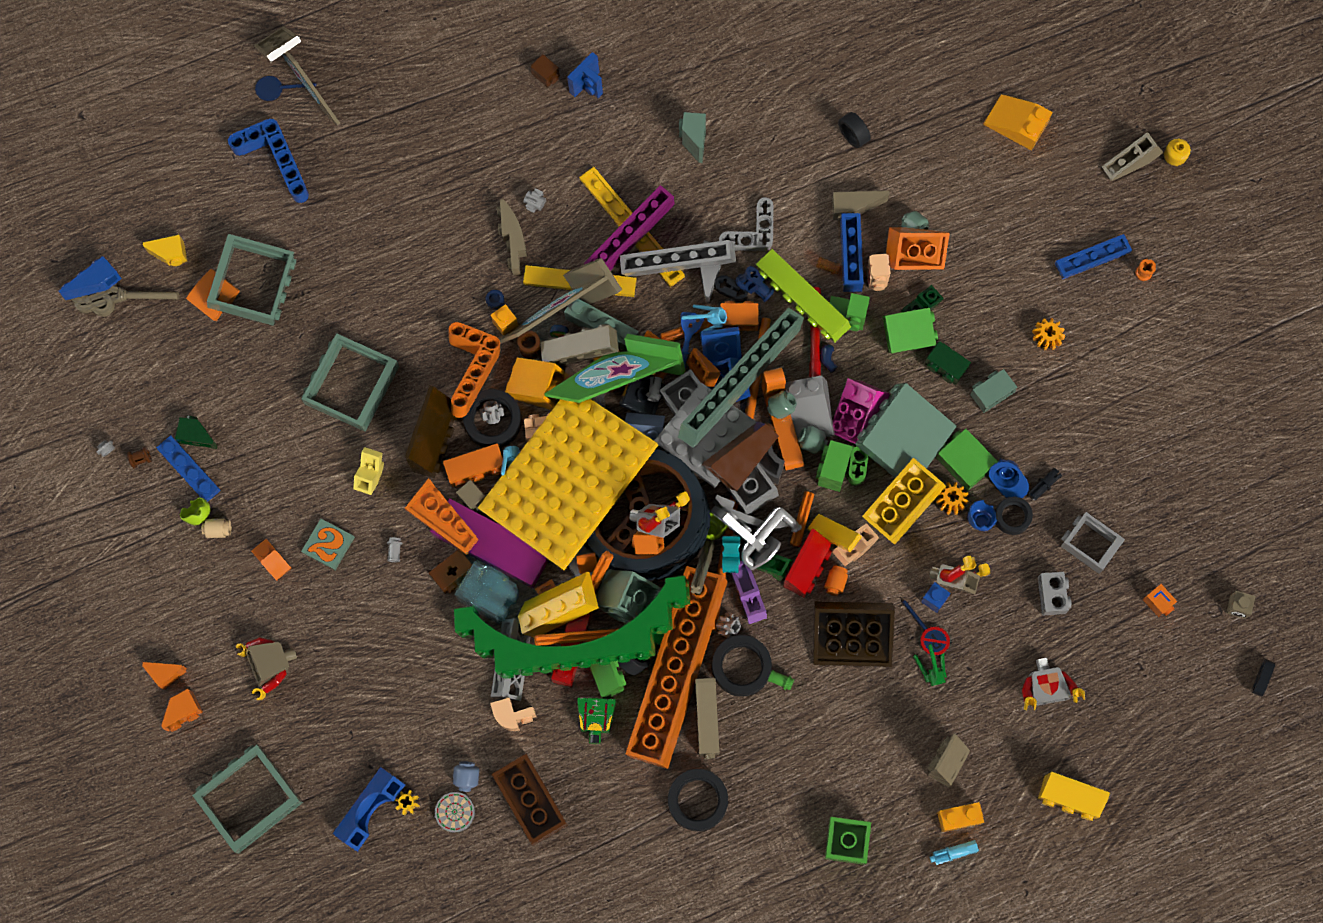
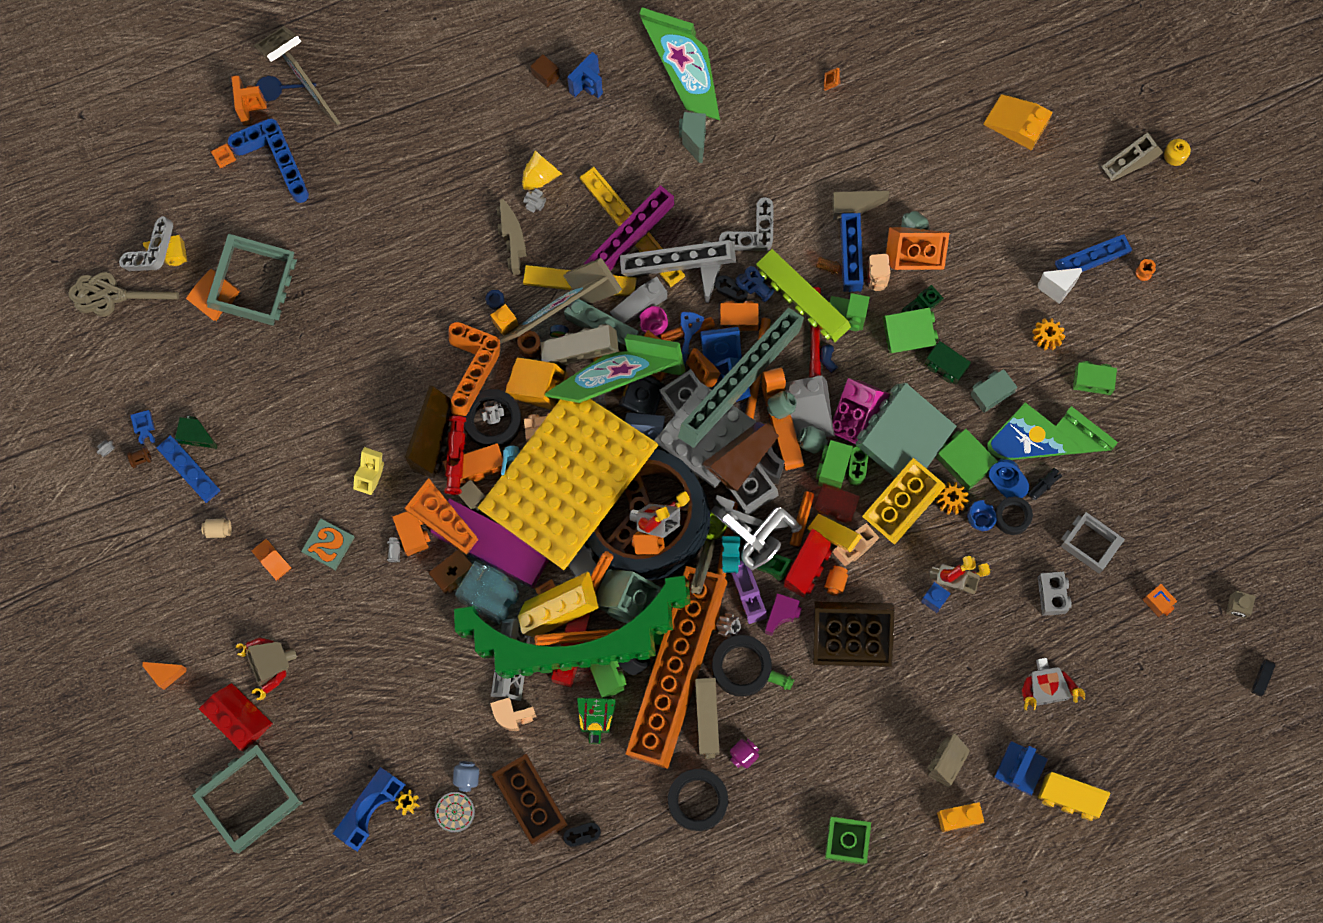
(94, 279): blue slope -> none
(142, 425): none -> blue plate
(155, 255): none -> light grey beam
(180, 709): orange slope -> none
(197, 512): lime hair -> none
(223, 155): none -> orange tile
(236, 716): none -> red slope
(246, 99): none -> orange bracket
(326, 362): sand green window -> none
(411, 533): none -> orange brick
(456, 444): none -> red piece
(538, 172): none -> yellow helmet
(580, 830): none -> black beam
(586, 562): orange slope -> none
(645, 296): none -> light grey slope
(654, 320): none -> dark pink hair
(654, 387): light grey pin -> none
(684, 60): none -> piece
(716, 316): medium azure plant -> none
(744, 753): none -> magenta head
(783, 611): none -> magenta arch
(832, 79): none -> orange slope
(836, 503): none -> clear red brick
(854, 129): black tyre -> none
(934, 635): piece -> none
(936, 675): green plant -> none
(954, 852): medium azure piece -> none
(1021, 768): none -> blue bracket
(1033, 436): none -> piece
(1059, 283): none -> white slope
(1095, 378): none -> bright green brick

